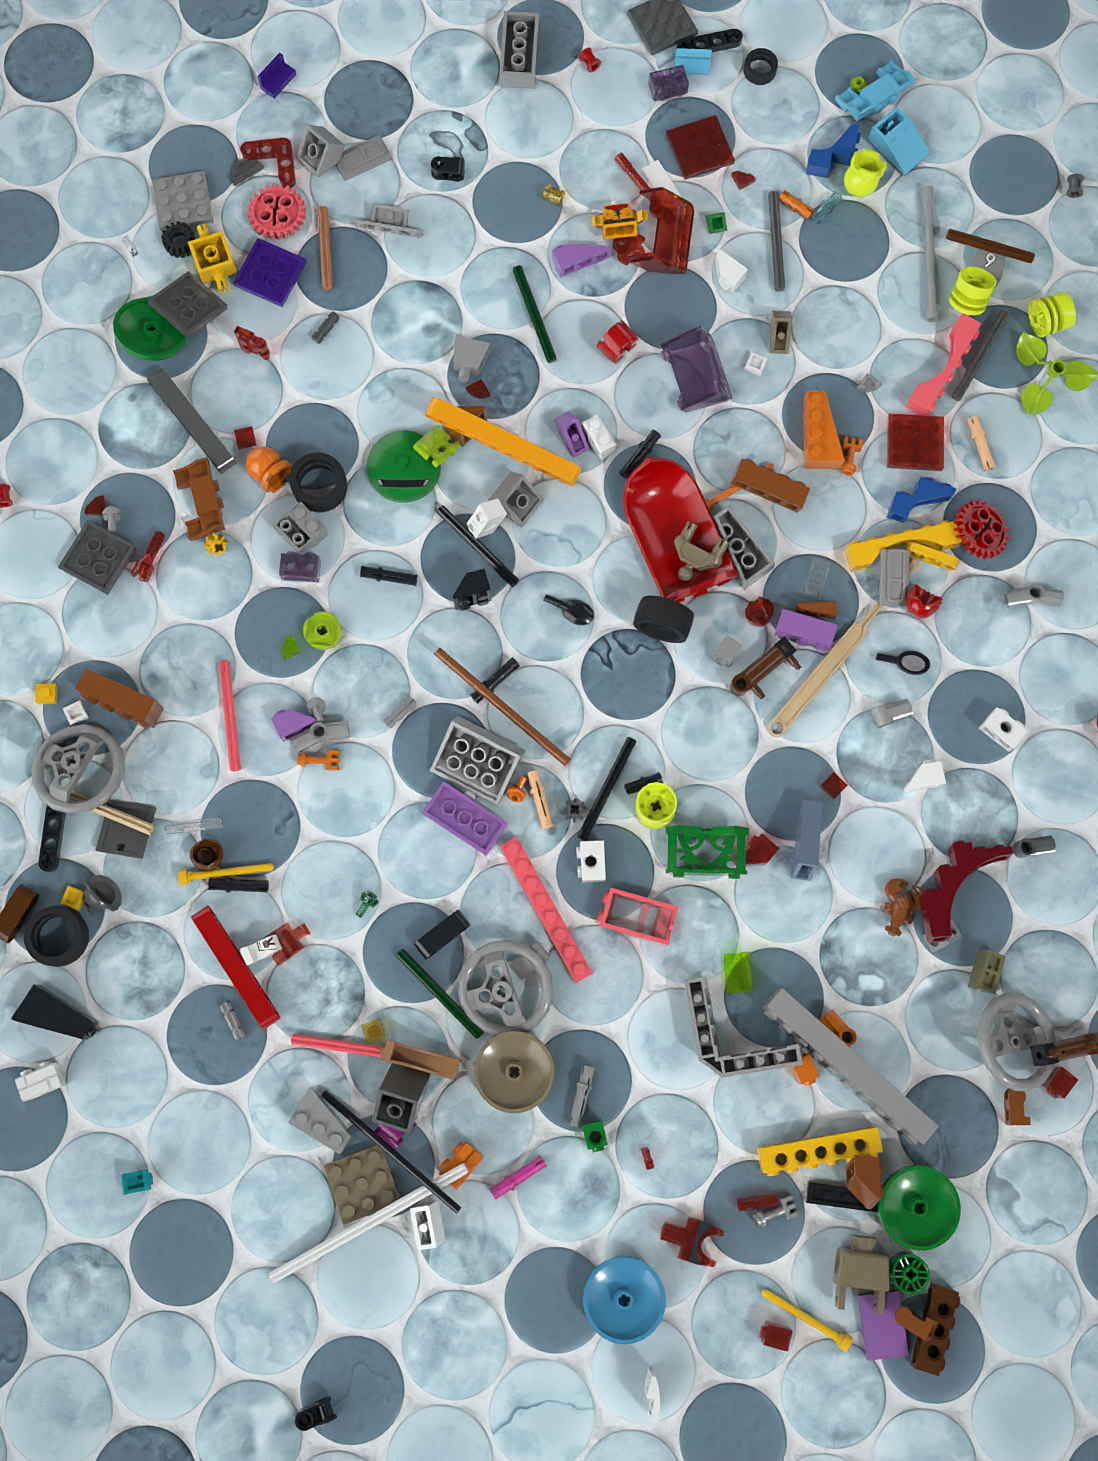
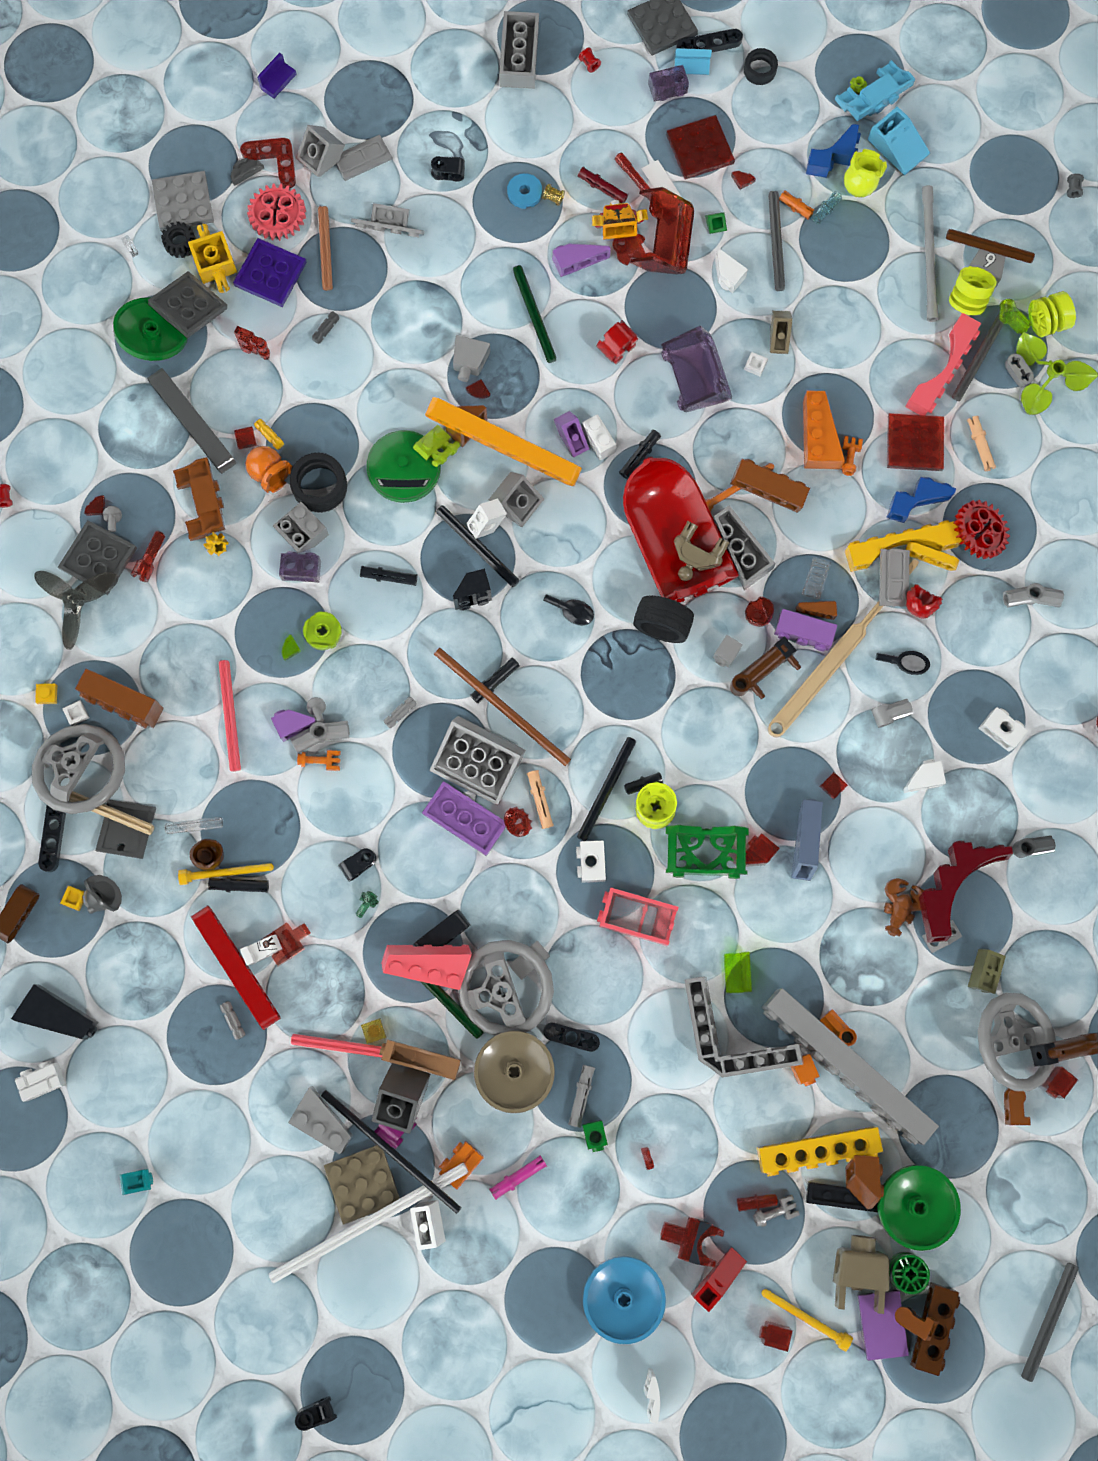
(35, 925): black tyre -> none
(75, 598): none -> clear smoke piece
(269, 434): none -> yellow axle
(355, 866): none -> black piece
(428, 963): none -> coral wedge
(511, 817): none -> clear red gear
(515, 792): orange plate -> none
(520, 182): none -> dark azure tile
(546, 910): coral plate -> none
(574, 816): dark grey gear -> none
(584, 1045): none -> black beam
(597, 182): none -> dark red pin
(719, 1279): none -> red slope
(868, 384): light grey tile -> none
(1013, 316): none -> clear neon green piece
(1019, 370): none -> light grey beam
(1049, 1322): none -> dark grey axle

